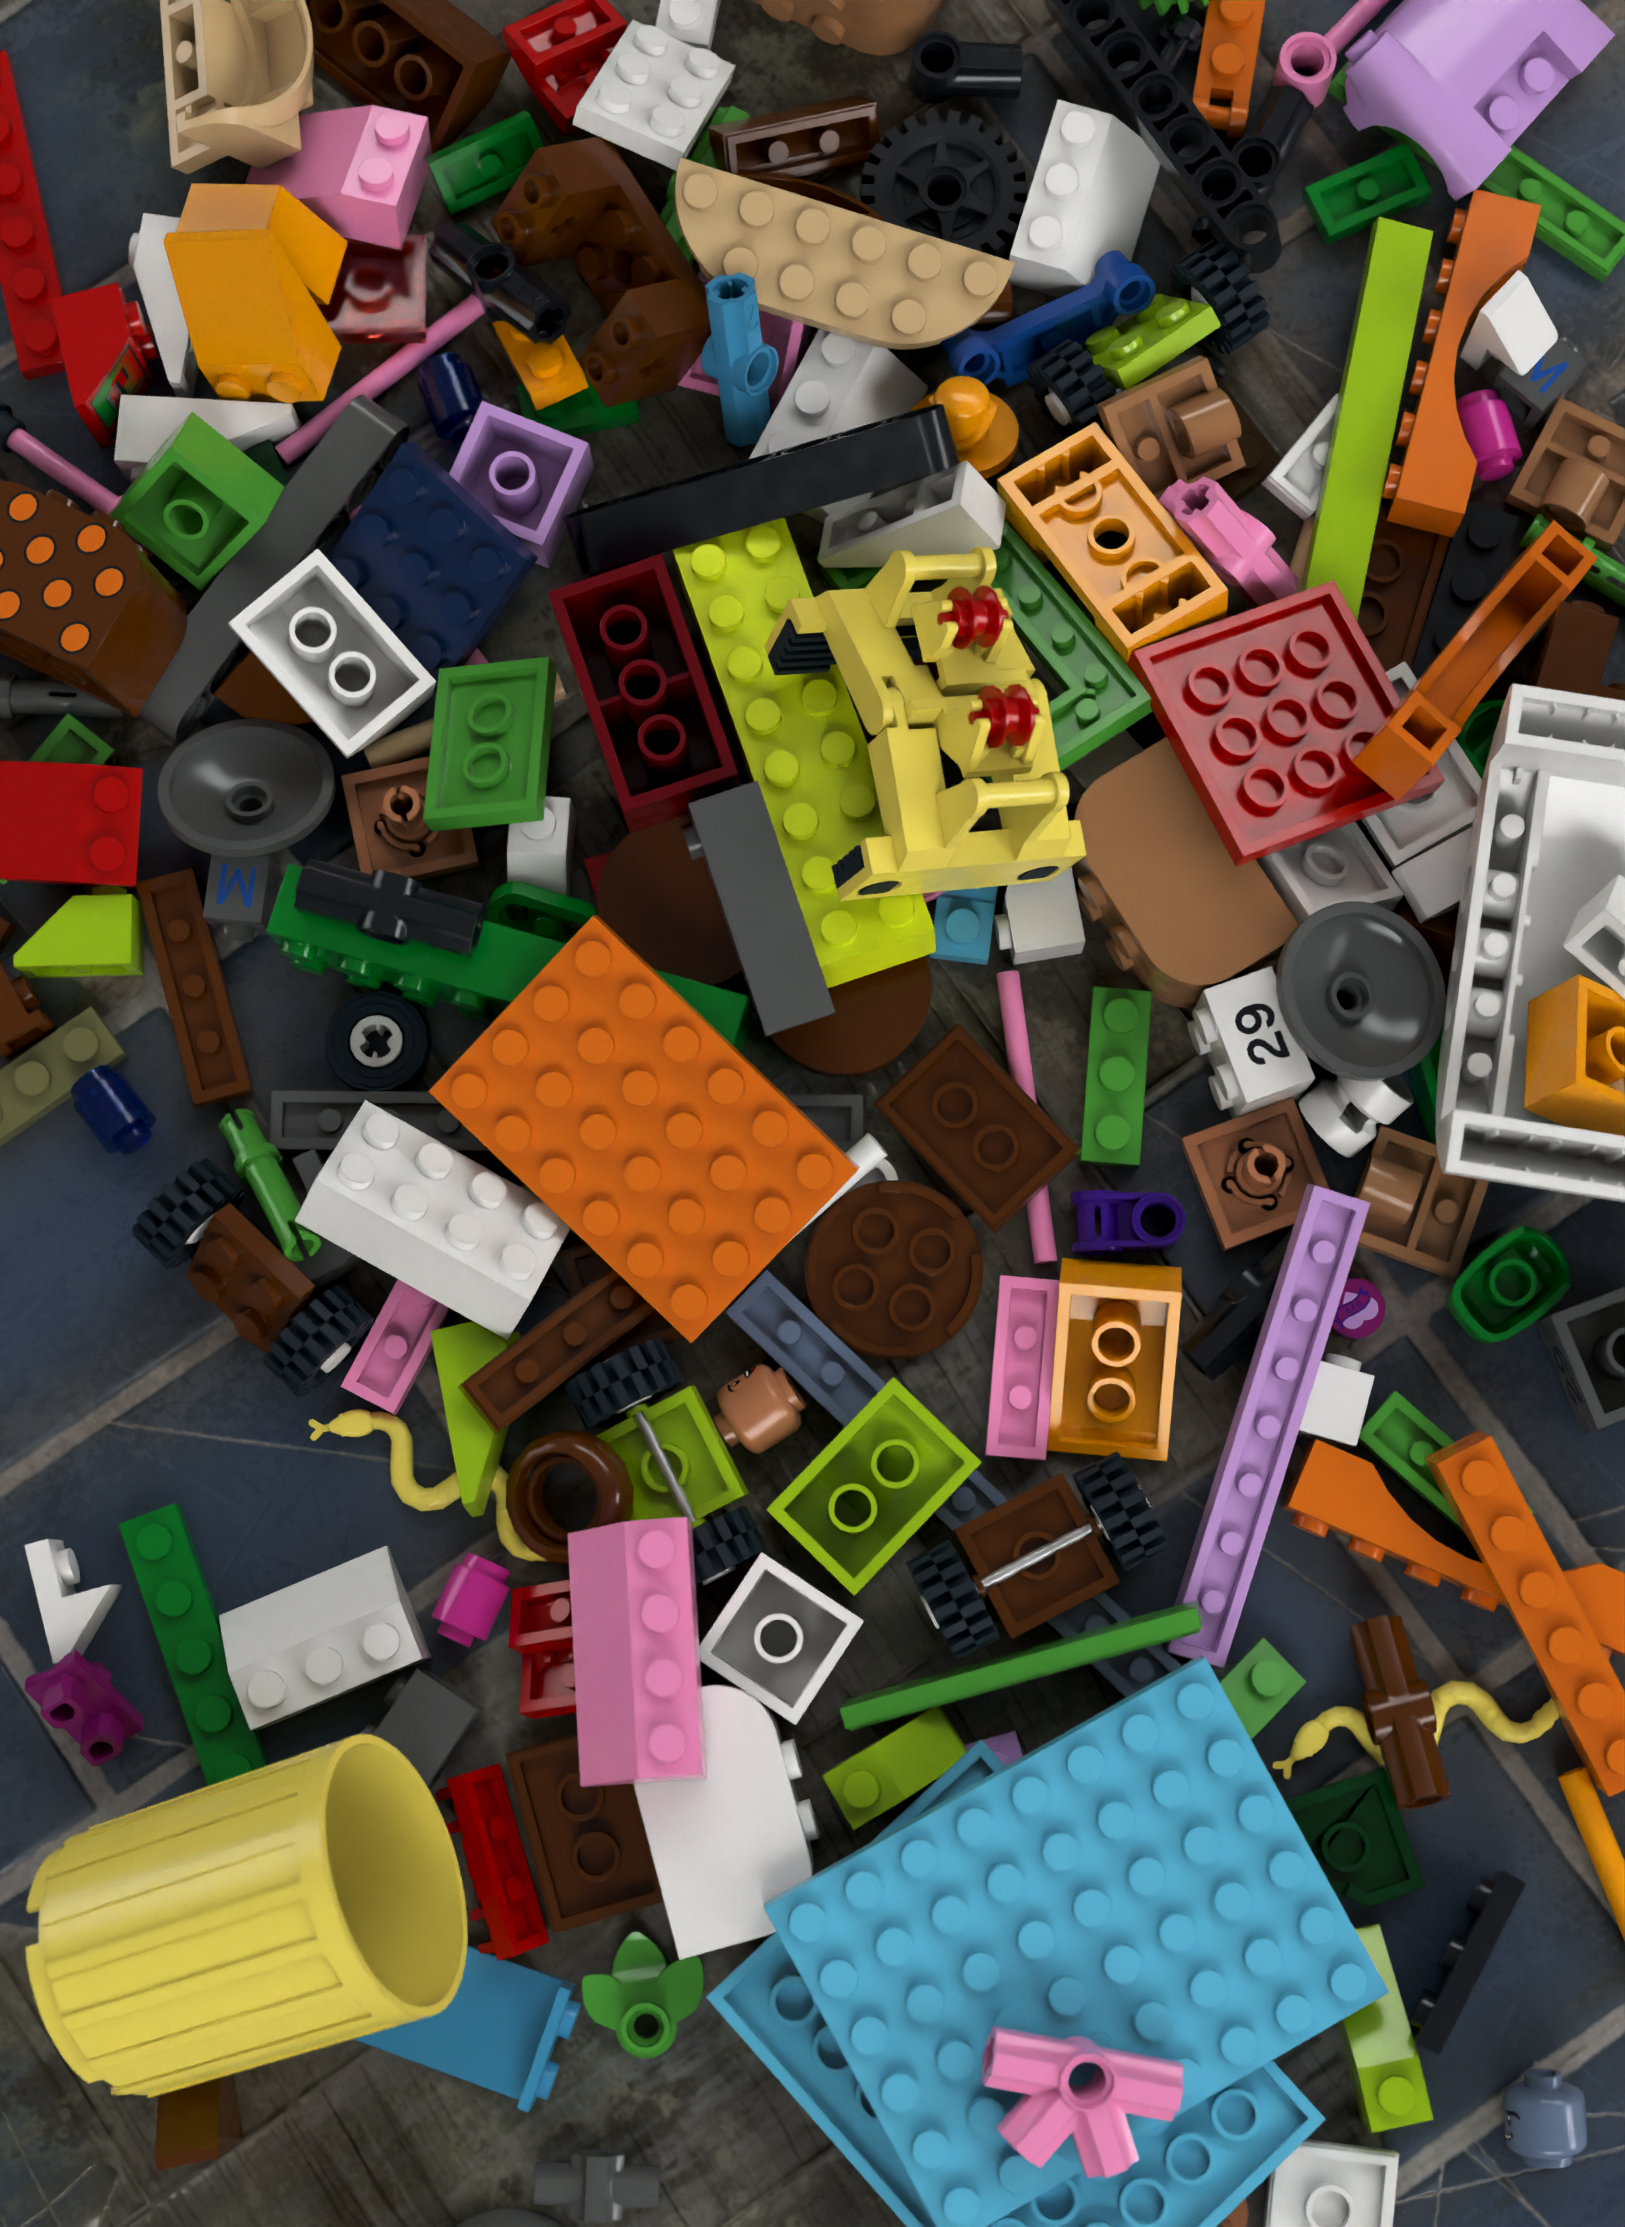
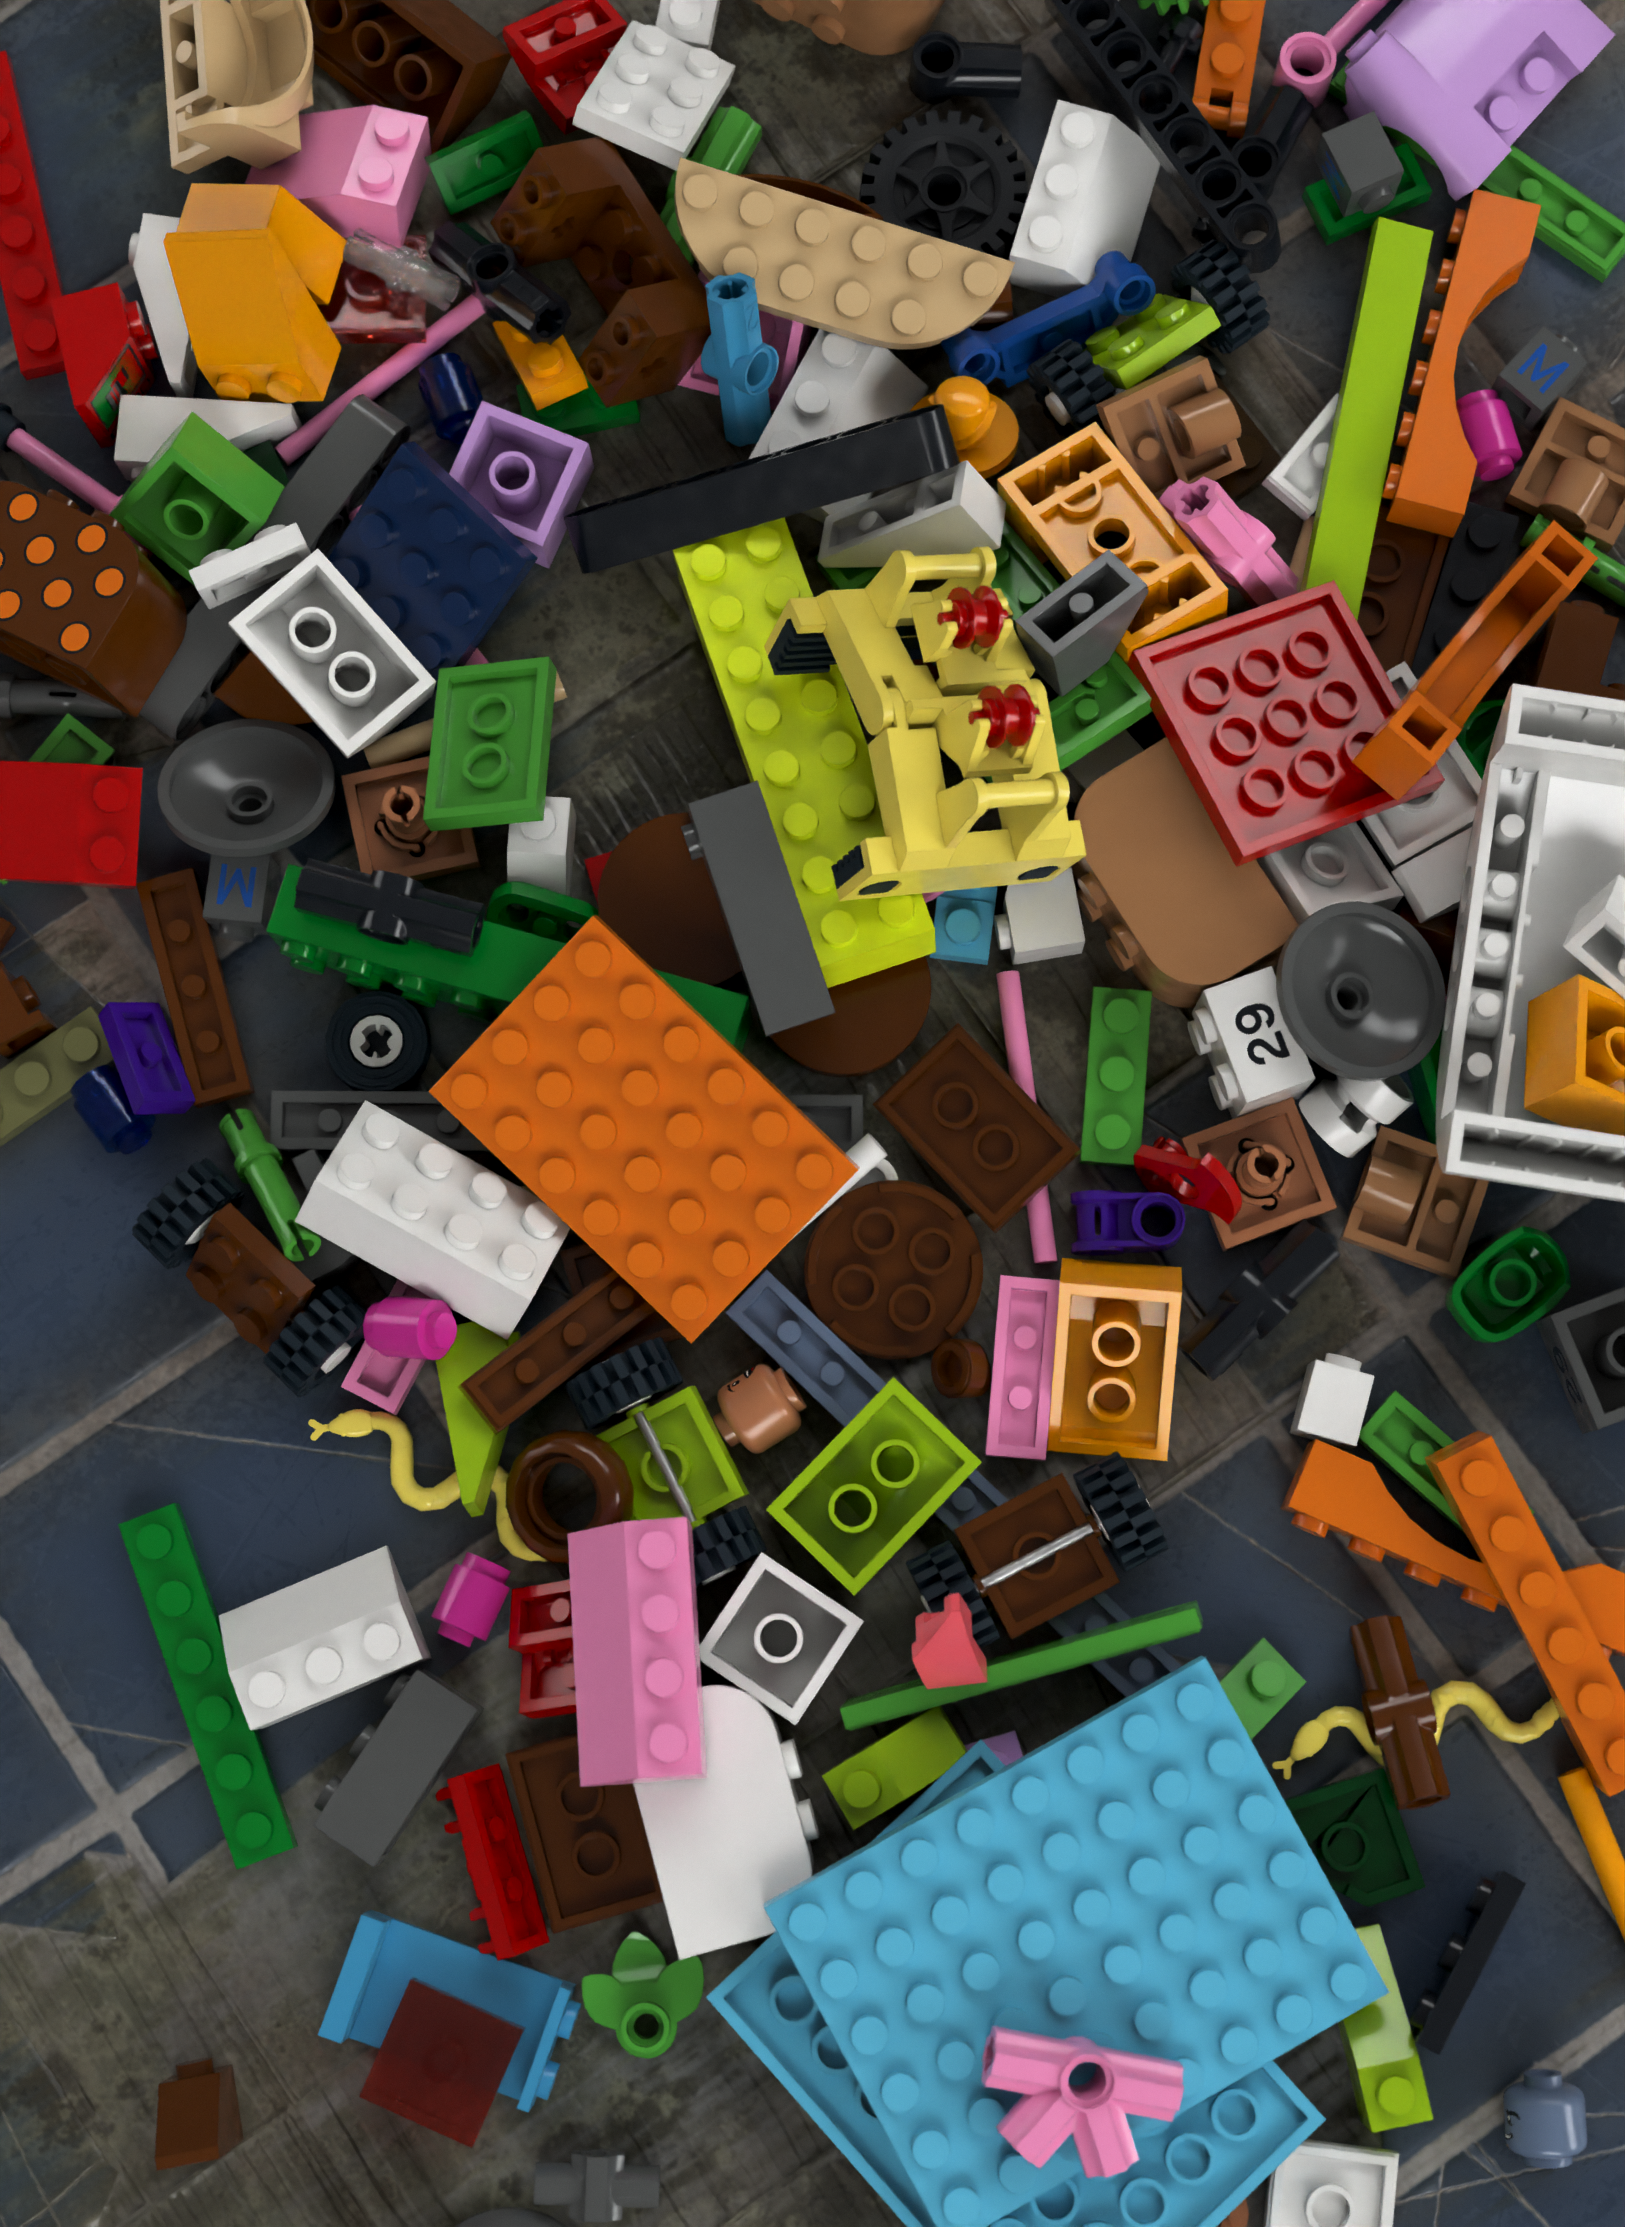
(67, 1617): white slope -> none
(86, 1706): magenta hips -> none
(88, 938): lime slope -> none
(146, 1058): none -> dark purple plate
(233, 573): none -> white plate
(249, 1921): light yellow container -> none
(401, 269): none -> clear pin
(410, 1327): none -> dark pink brick
(442, 2062): none -> clear red plate
(644, 691): dark red brick -> none
(798, 139): reddish brown slope -> none
(945, 1647): none -> coral slope
(960, 1369): none -> reddish brown tile
(1081, 622): none -> dark grey slope
(1214, 1186): none -> red piece
(1268, 1418): lavender plate -> none
(1359, 165): none -> dark grey brick
(1359, 1310): magenta tile -> none
(1511, 328): white slope -> none

